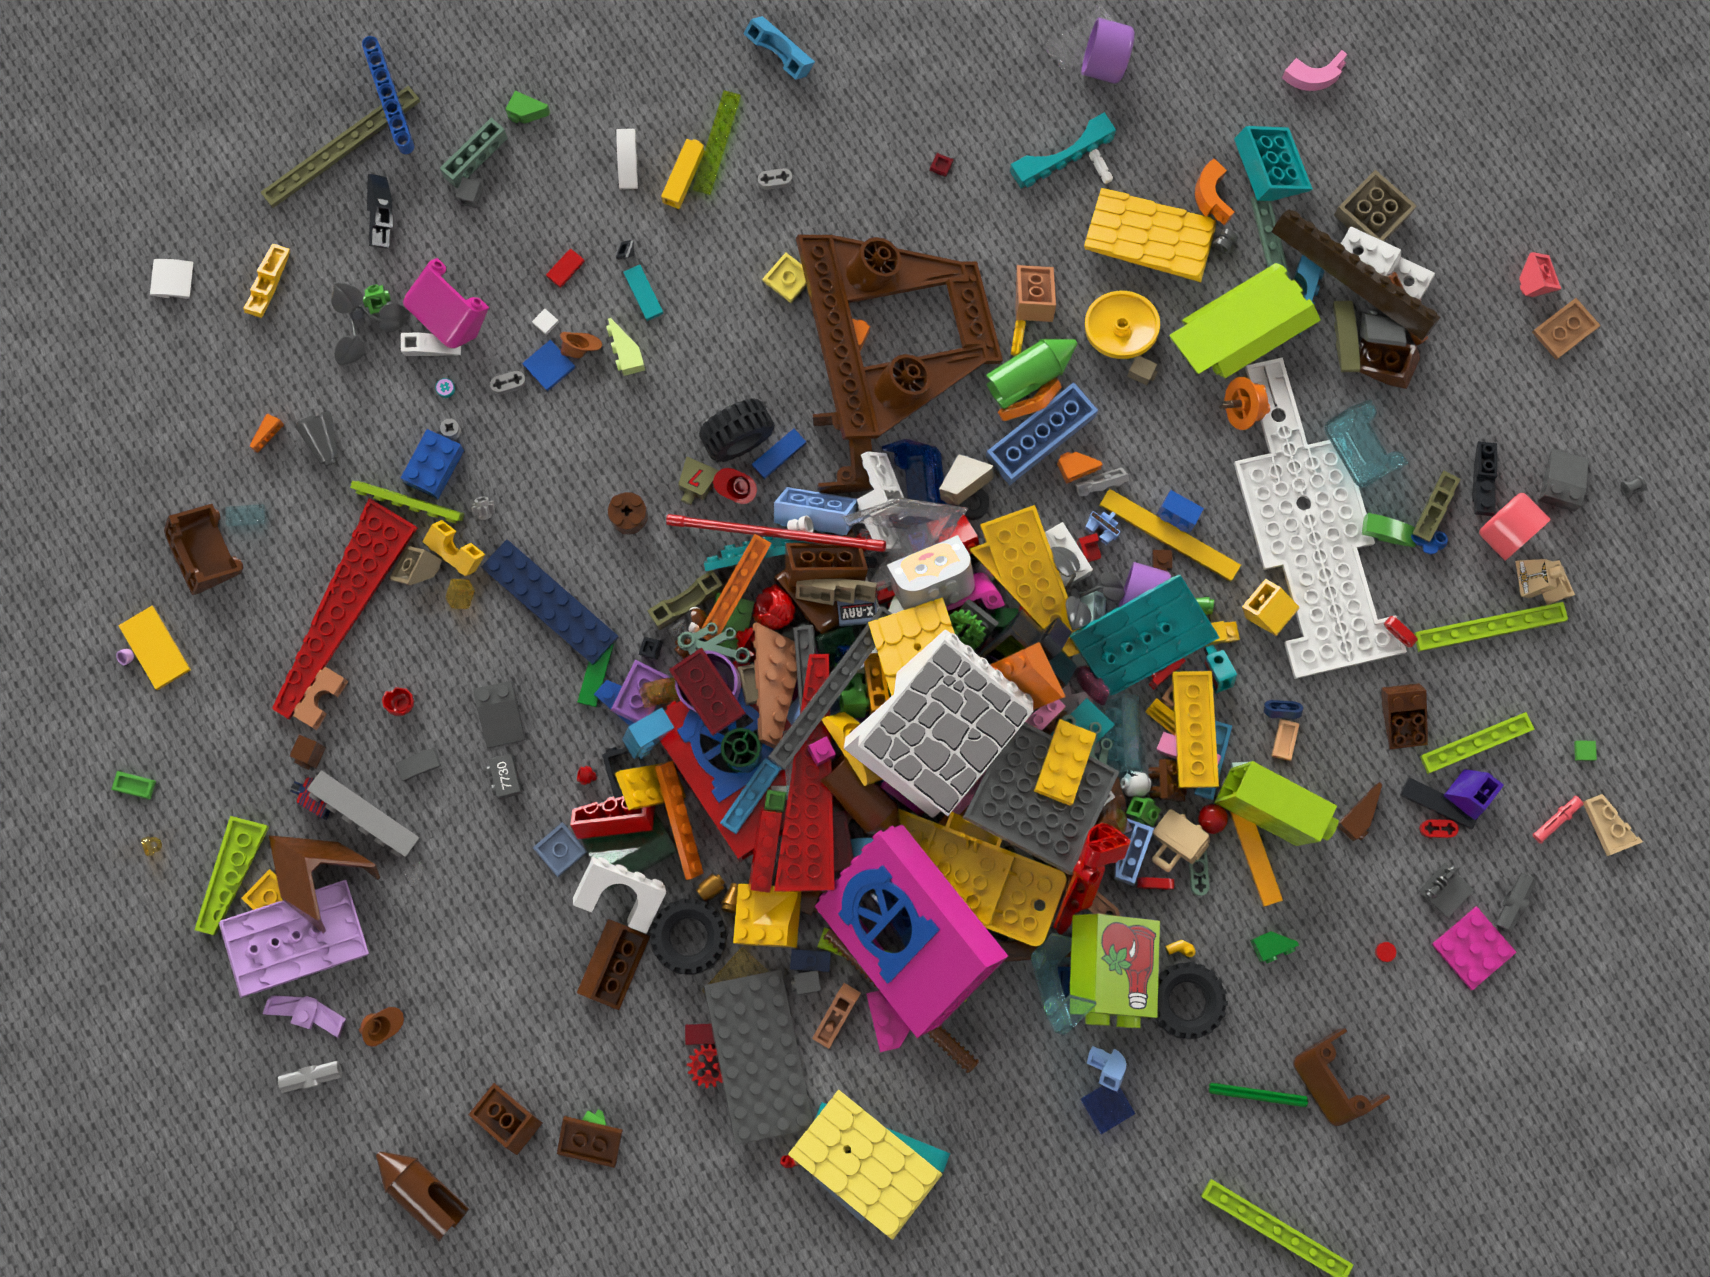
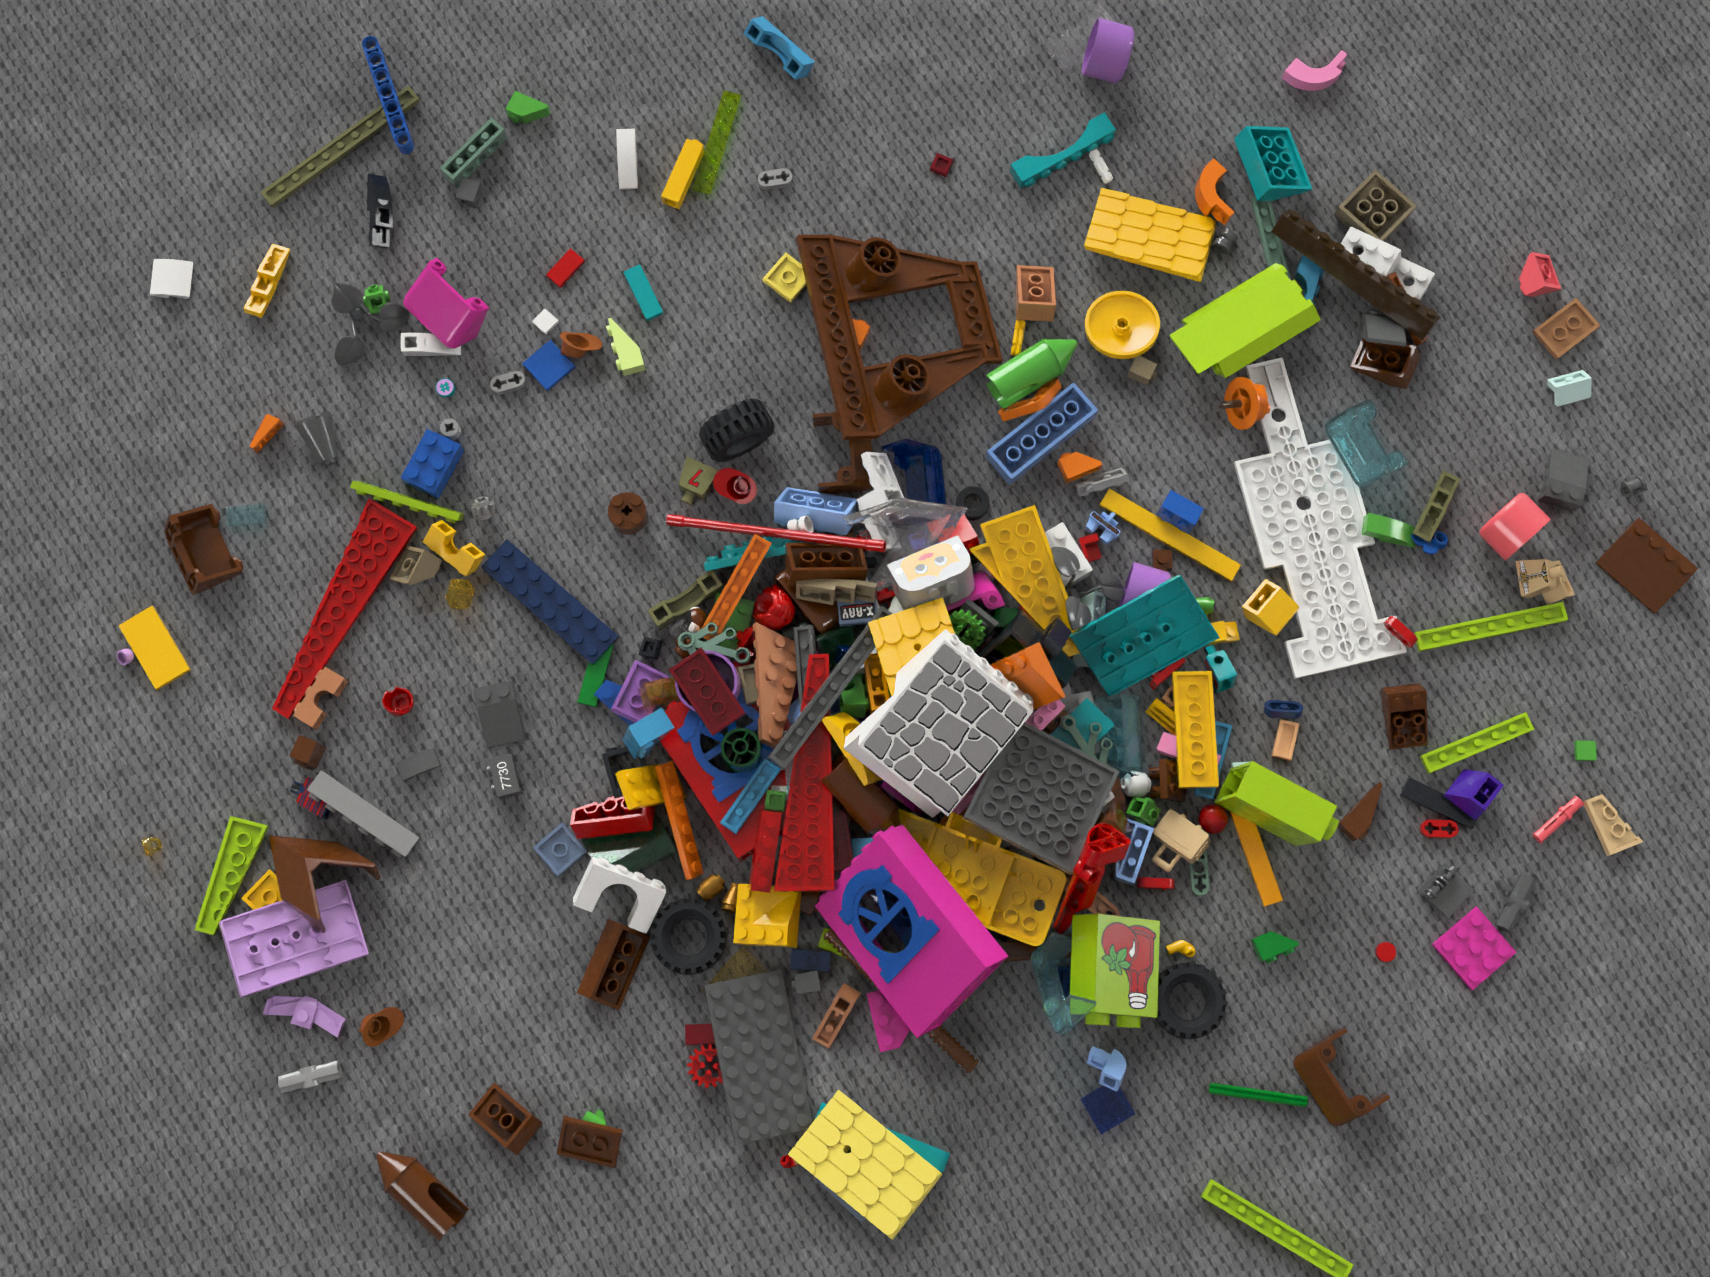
(133, 785): bright green tile -> none
(586, 775): red plate -> none
(625, 250): black slope -> none
(779, 453): blue tile -> none
(821, 751): dark pink brick -> none
(965, 479): slope -> none
(1065, 762): yellow plate -> none
(1093, 687): clear pink slope -> none
(1347, 336): olive slope -> none
(1484, 479): black slope -> none
(1570, 387): none -> light aqua panel
(1646, 565): none -> reddish brown slope

